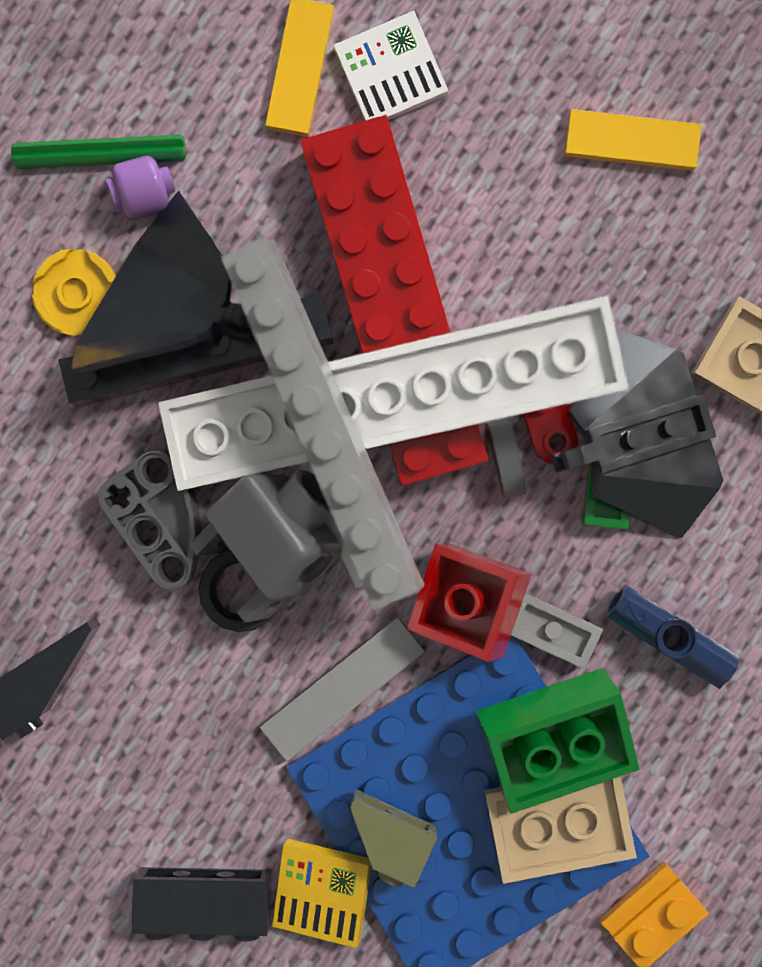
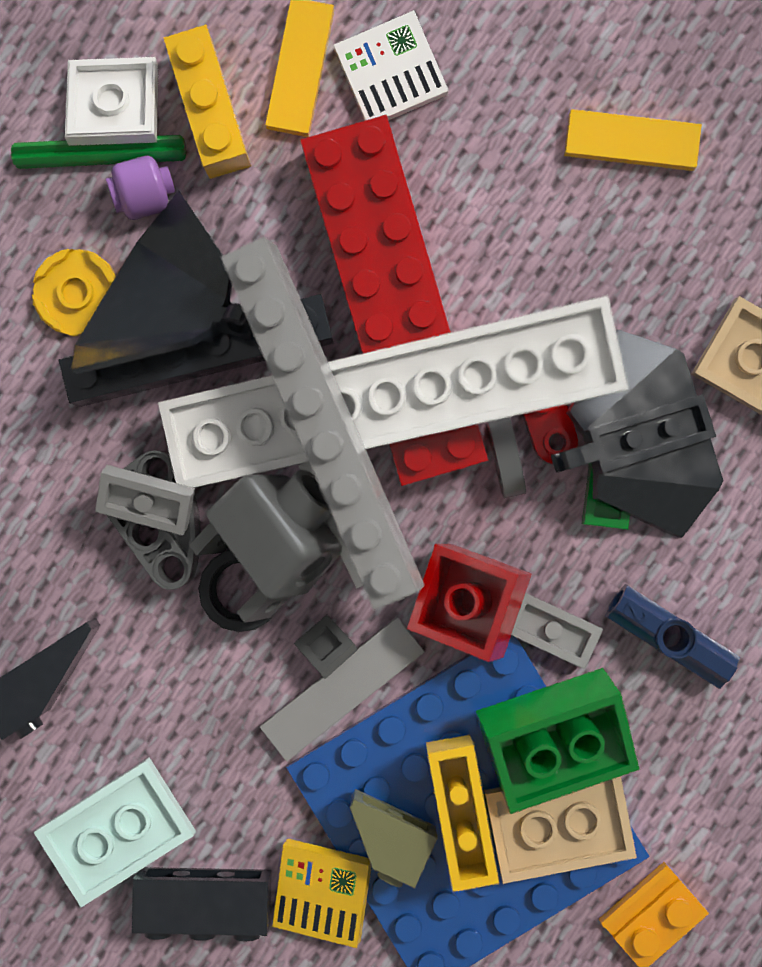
(111, 101): none -> white tile
(115, 832): none -> light aqua plate
(144, 499): none -> light grey plate
(207, 101): none -> yellow brick
(326, 646): none -> dark grey plate
(462, 813): none -> yellow brick

